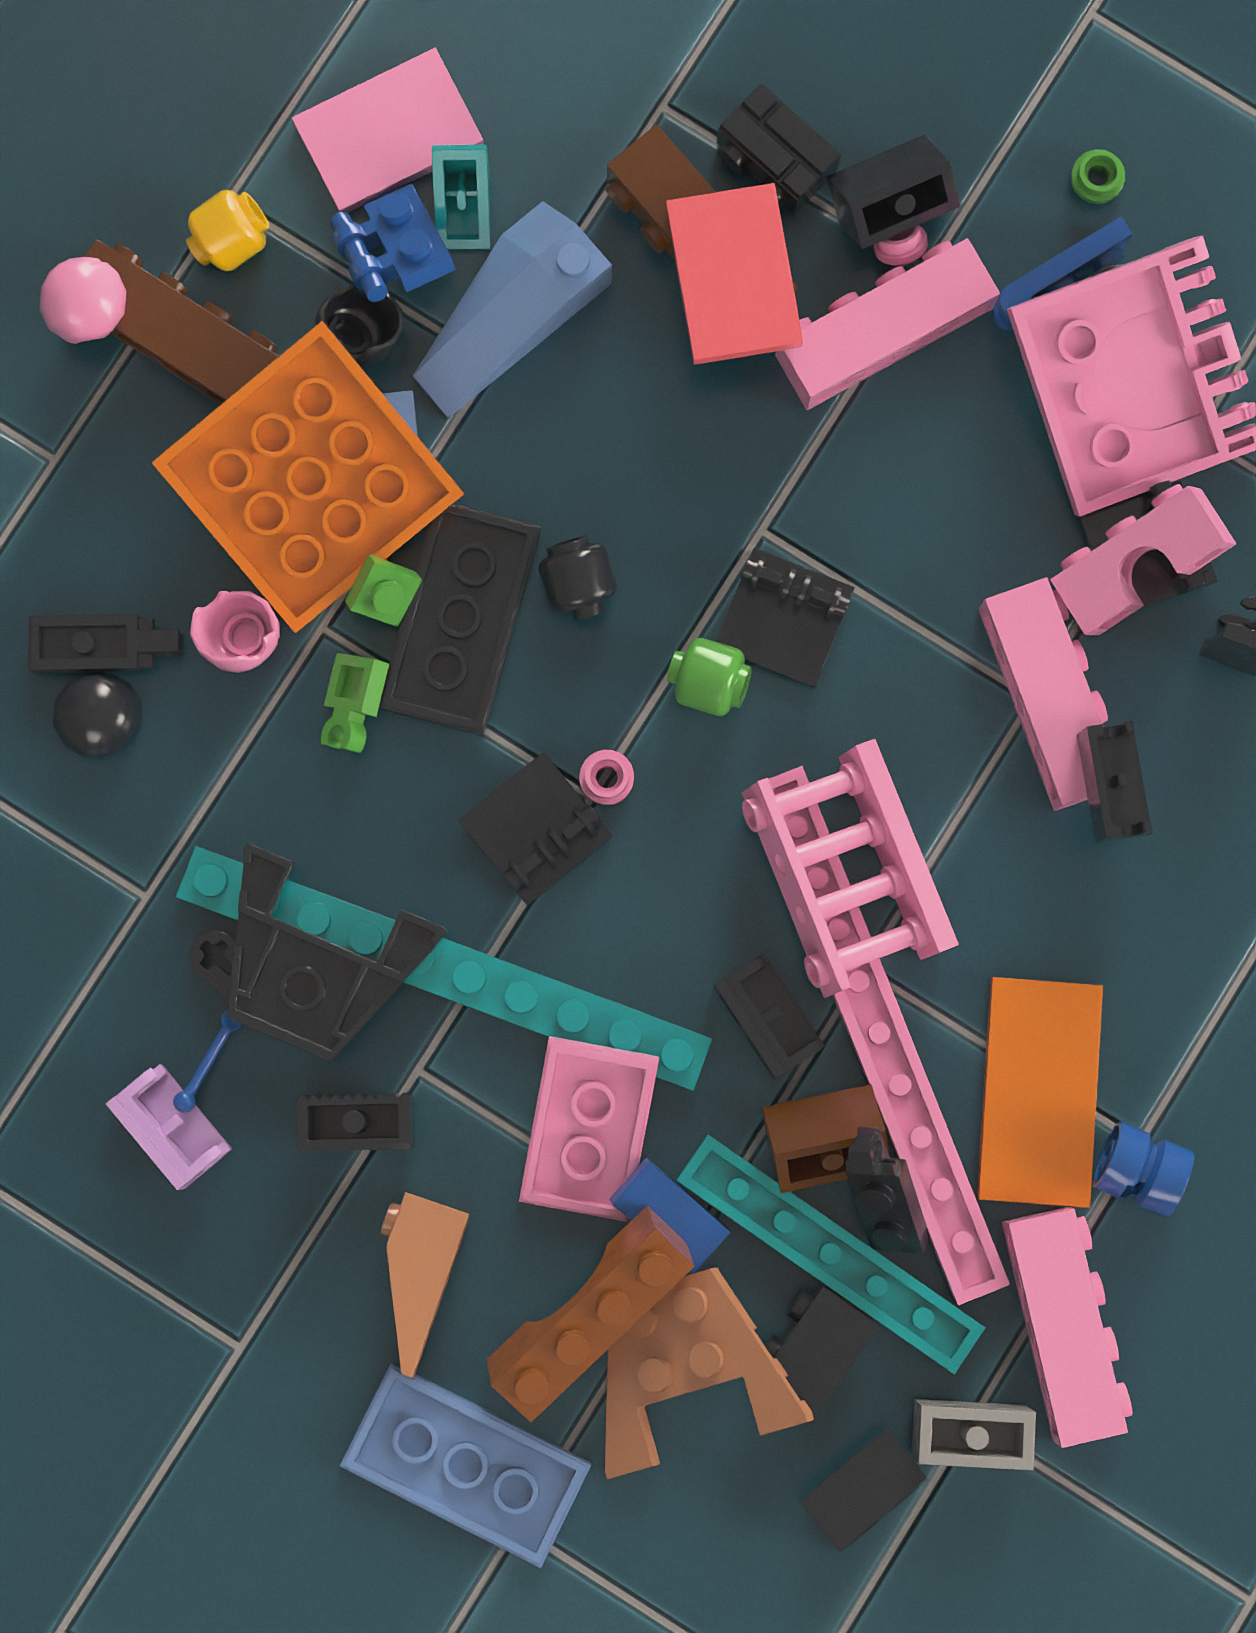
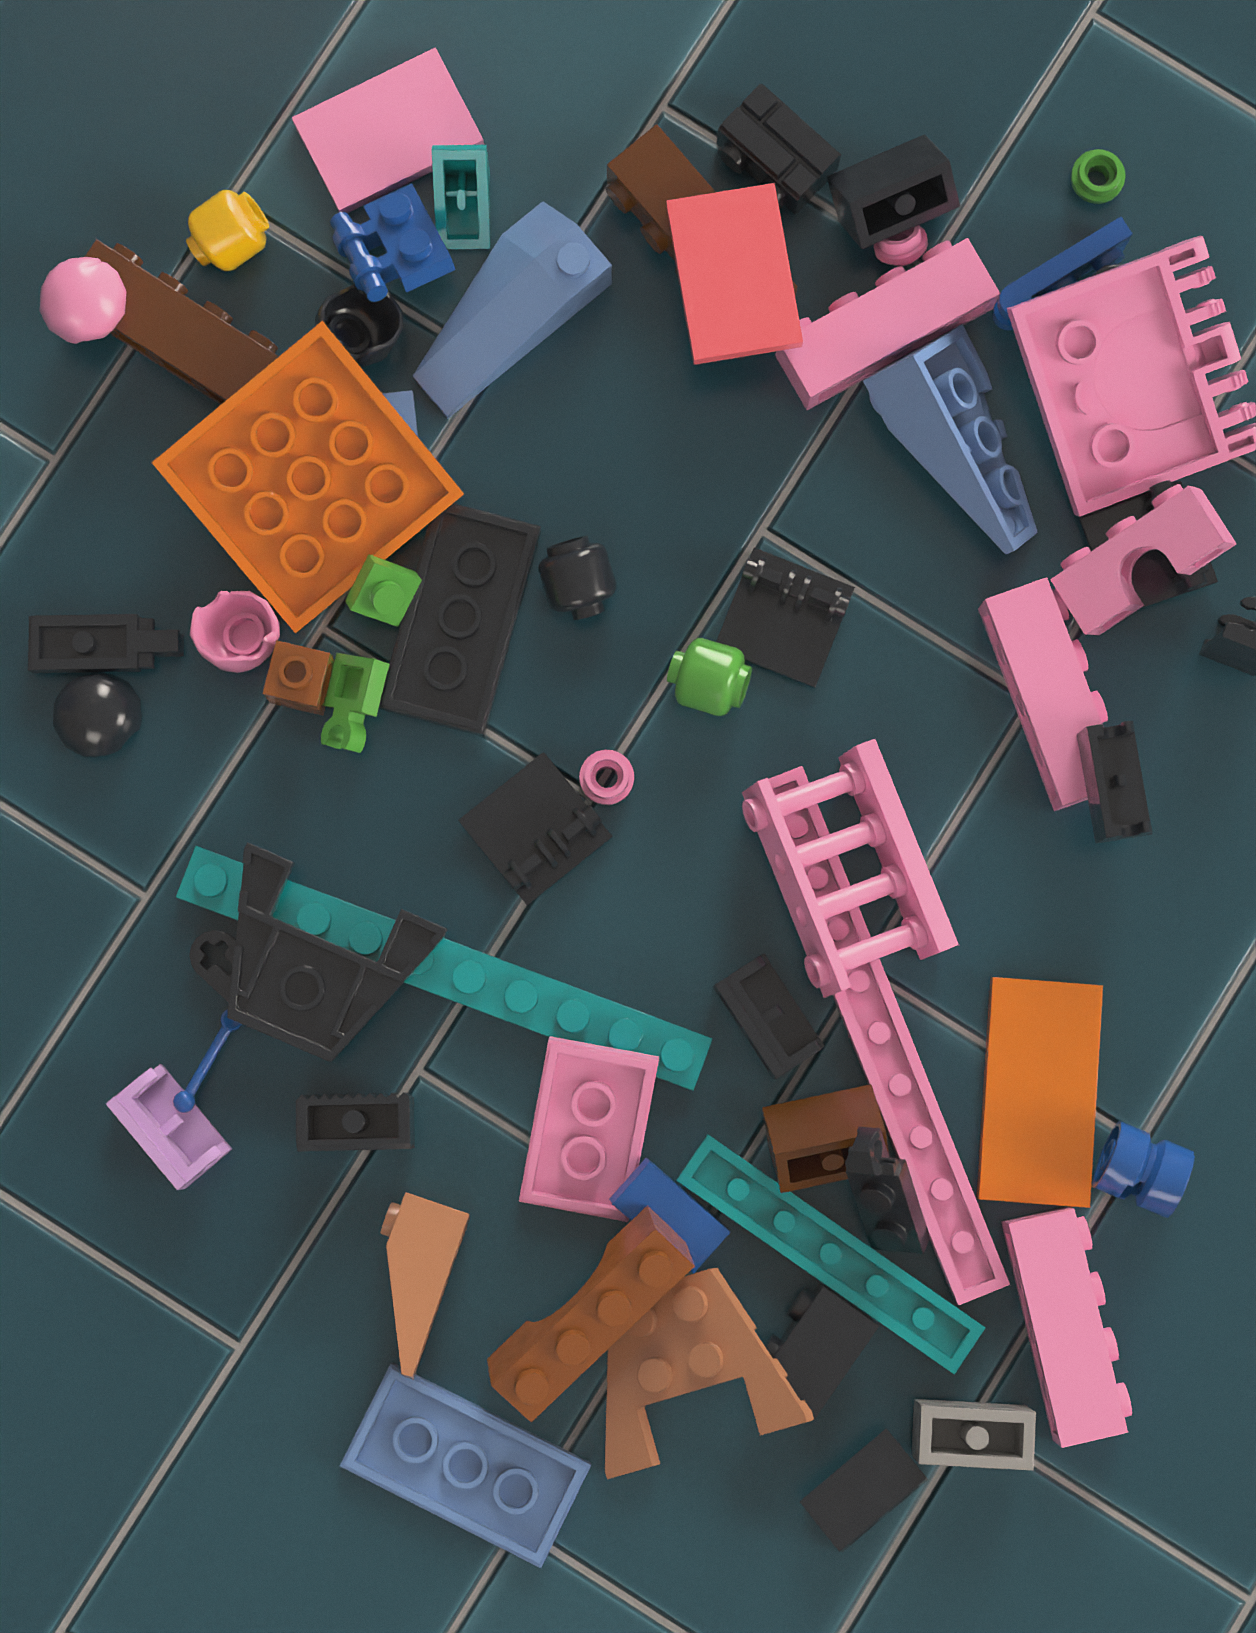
(298, 677): none -> dark orange brick
(942, 418): none -> medium blue wedge

